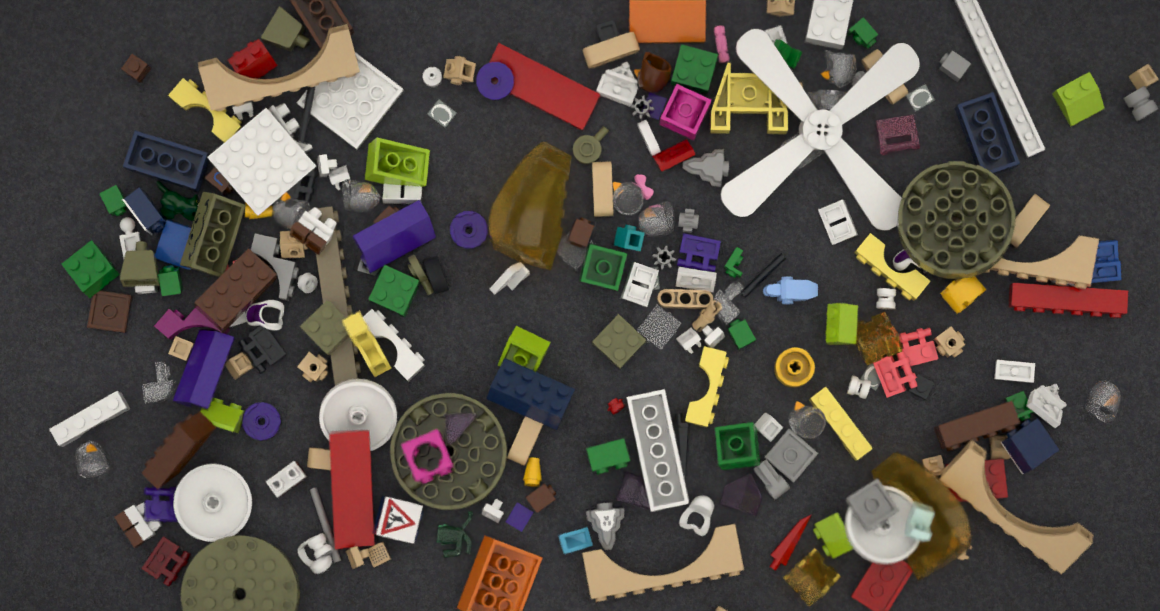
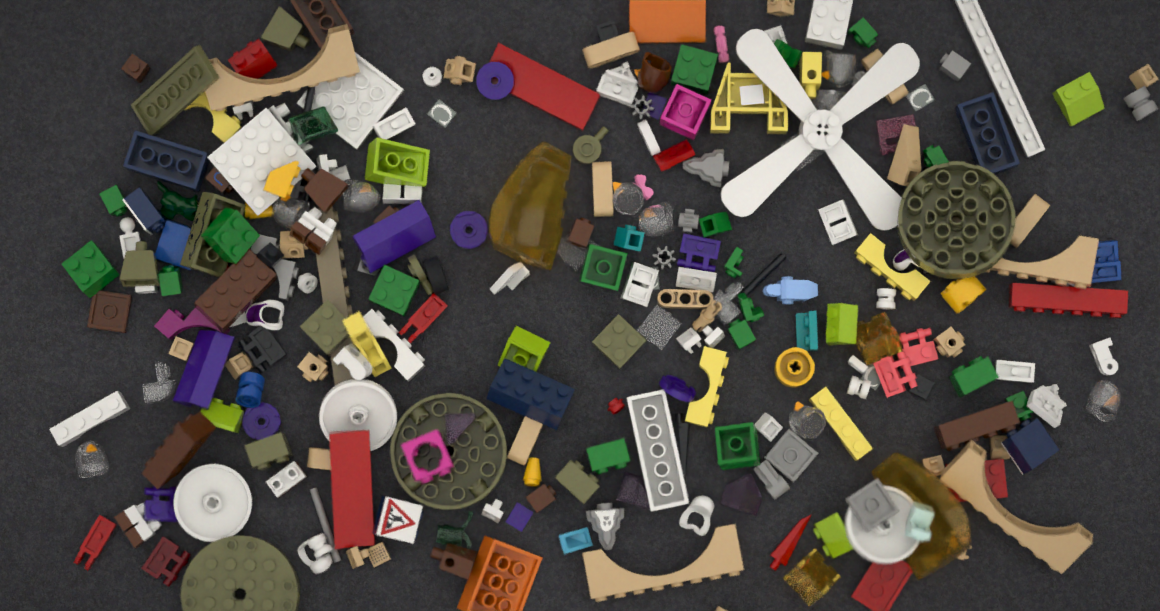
(95, 540): none -> red hinge
(175, 90): none -> olive plate
(230, 235): none -> green brick
(250, 389): none -> blue wheel
(268, 451): none -> olive brick
(270, 255): none -> black plate
(280, 180): none -> yellow slope
(312, 125): none -> clear green slope
(324, 188): none -> reddish brown torso
(354, 361): none -> white leg
(394, 124): none -> white plate
(424, 316): none -> red hinge
(461, 560): none -> reddish brown torso
(577, 481): none -> olive brick
(676, 388): none -> dark purple plate
(715, 224): none -> green brick
(748, 310): none -> green bracket
(751, 94): none -> white sticker
(807, 331): none -> teal bracket
(811, 68): none -> light yellow torso
(857, 364): none -> white tile
(907, 157): none -> tan slope
(934, 156): none -> green brick
(976, 375): none -> green brick
(1103, 357): none -> white leg

